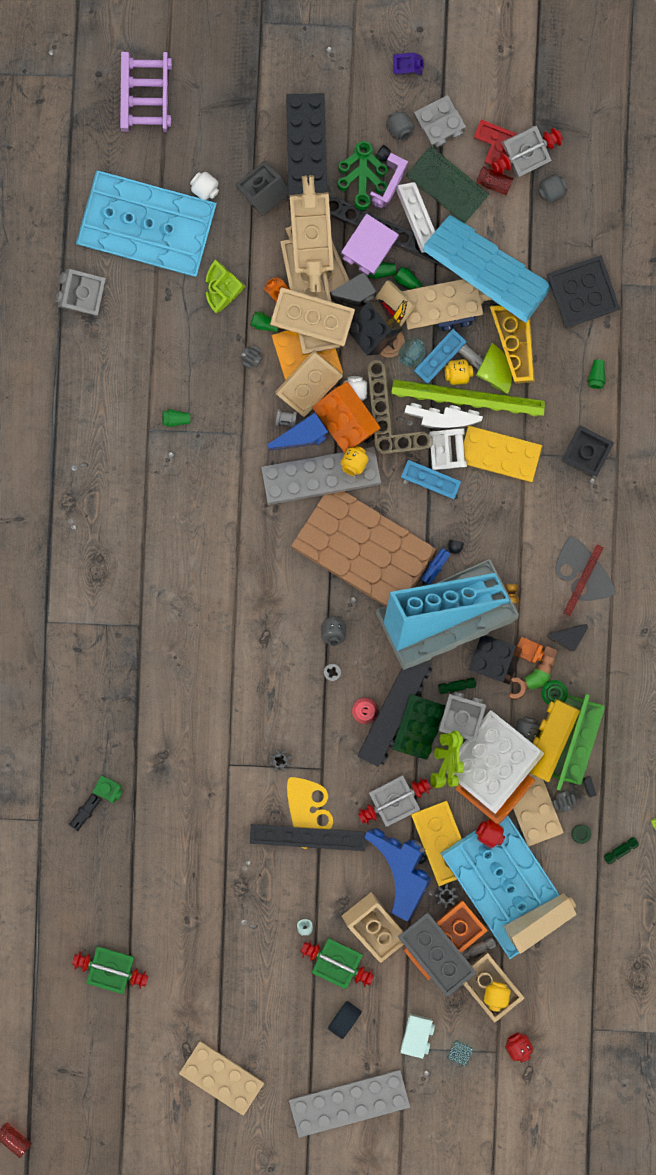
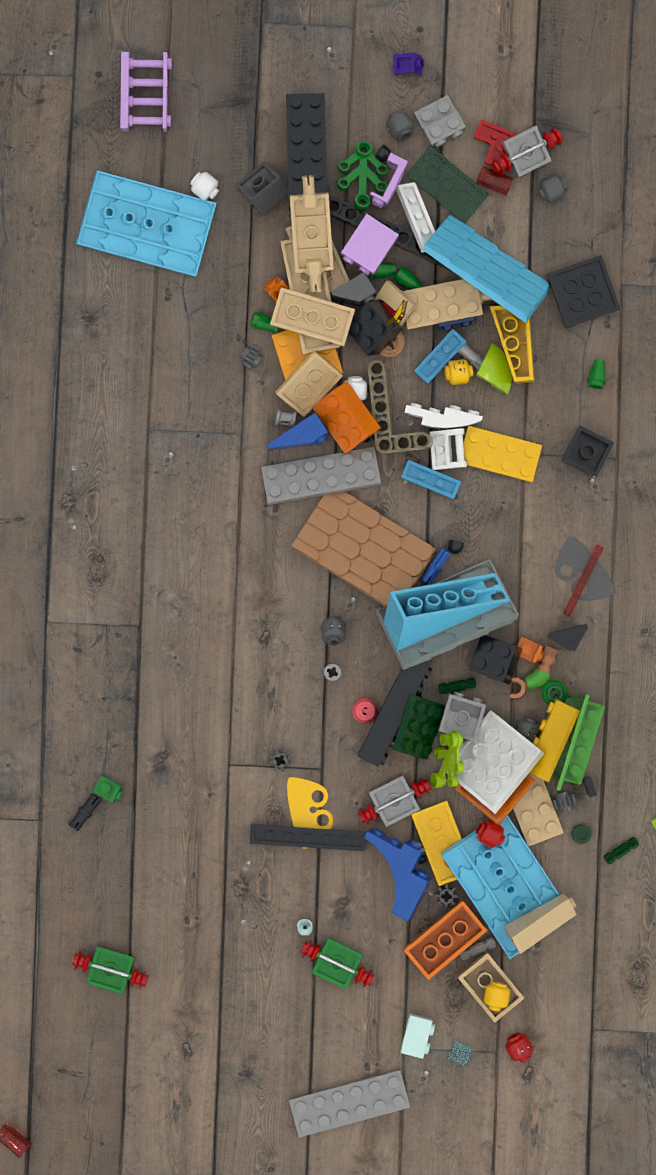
(80, 292): light grey plate -> none
(174, 418): green cone -> none
(221, 1078): tan plate -> none
(222, 286): lime brick -> none
(344, 1019): black wheel -> none
(354, 461): yellow head -> none
(374, 927): tan slope -> none
(412, 353): clear light blue head -> none
(437, 954): dark grey plate -> none
(474, 398): lime plate -> none
(513, 588): pearl gold wheel -> none

